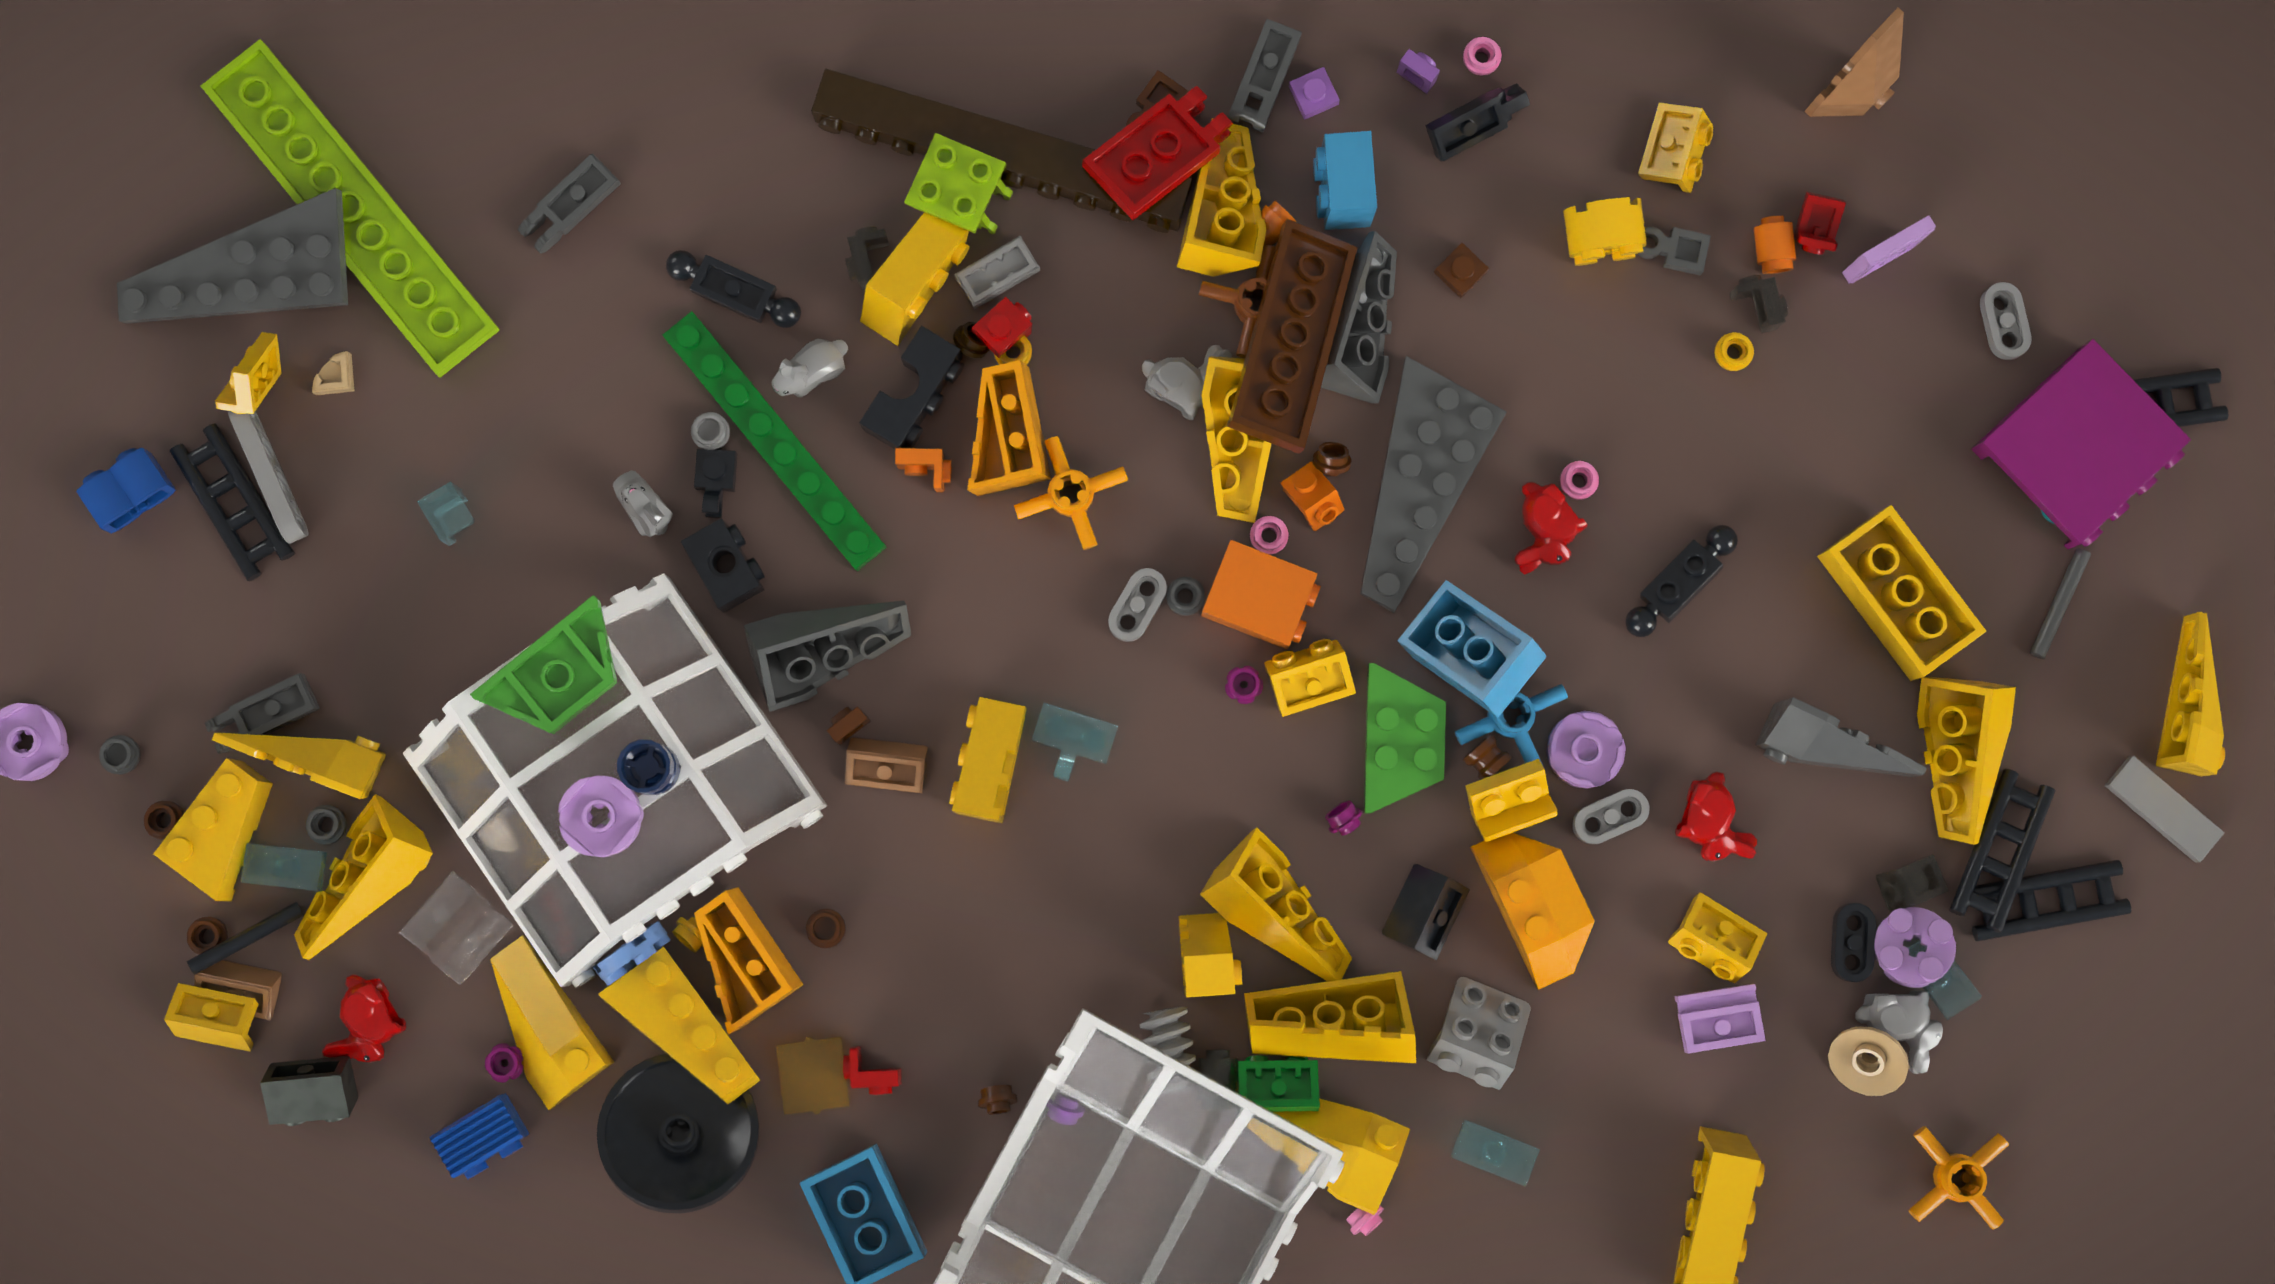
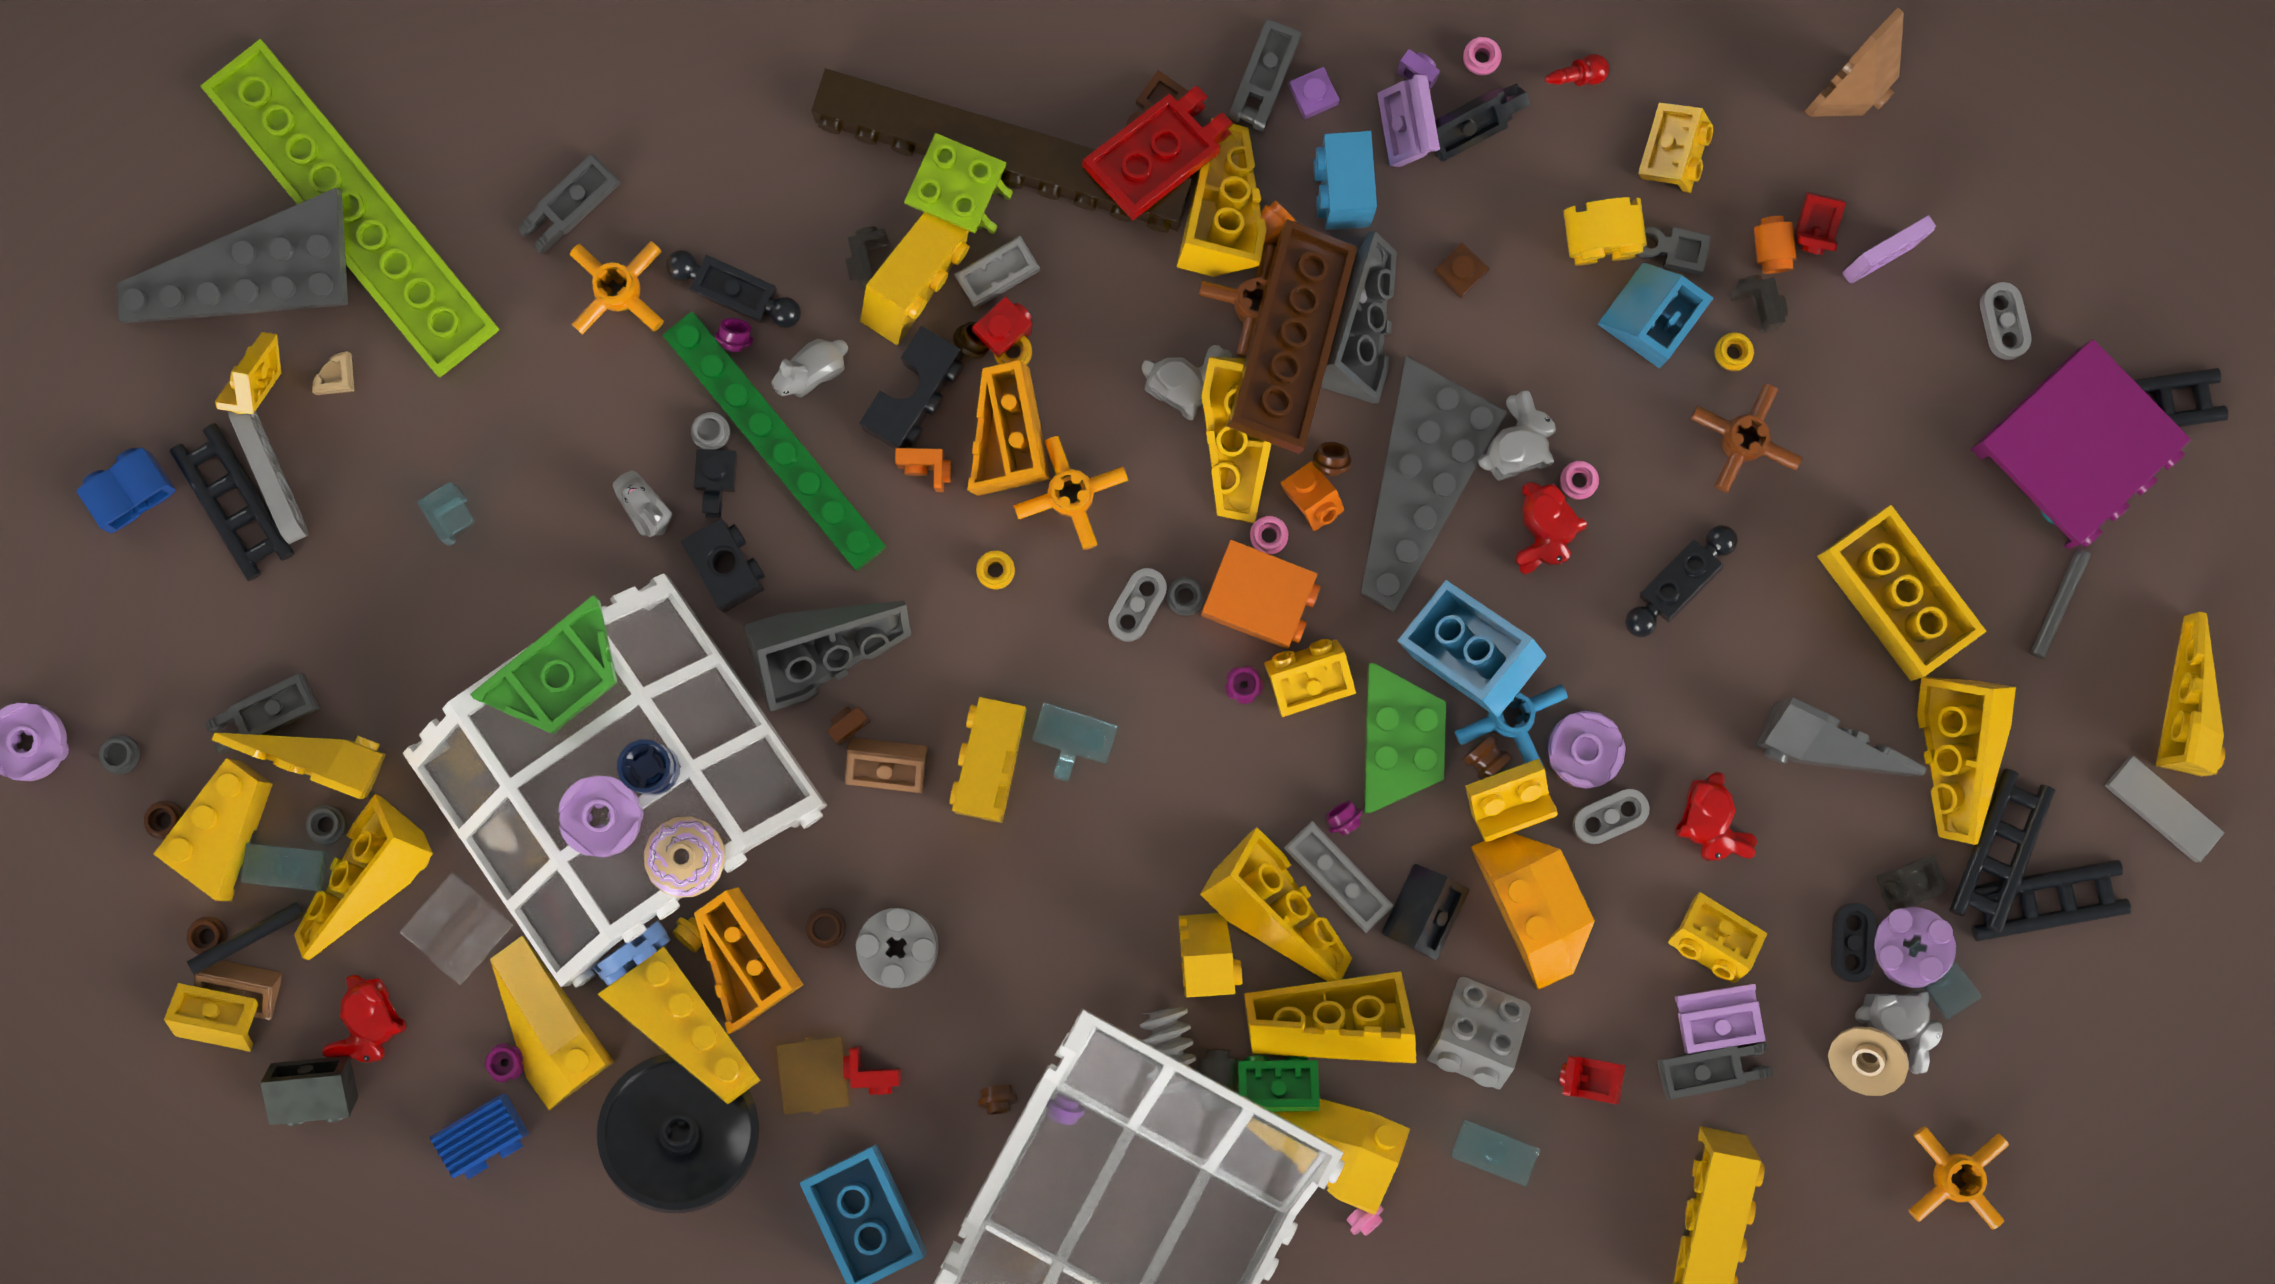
(627, 297): none -> light orange bar
(704, 862): none -> dish
(734, 334): none -> magenta plate
(874, 947): none -> light grey brick
(989, 559): none -> yellow plate
(1338, 877): none -> light grey tile
(1408, 121): none -> lavender plate
(1523, 445): none -> light grey animal
(1589, 70): none -> red bar
(1592, 1079): none -> red bracket
(1655, 312): none -> dark azure slope
(1710, 1070): none -> dark grey hinge
(1731, 440): none -> dark orange bar

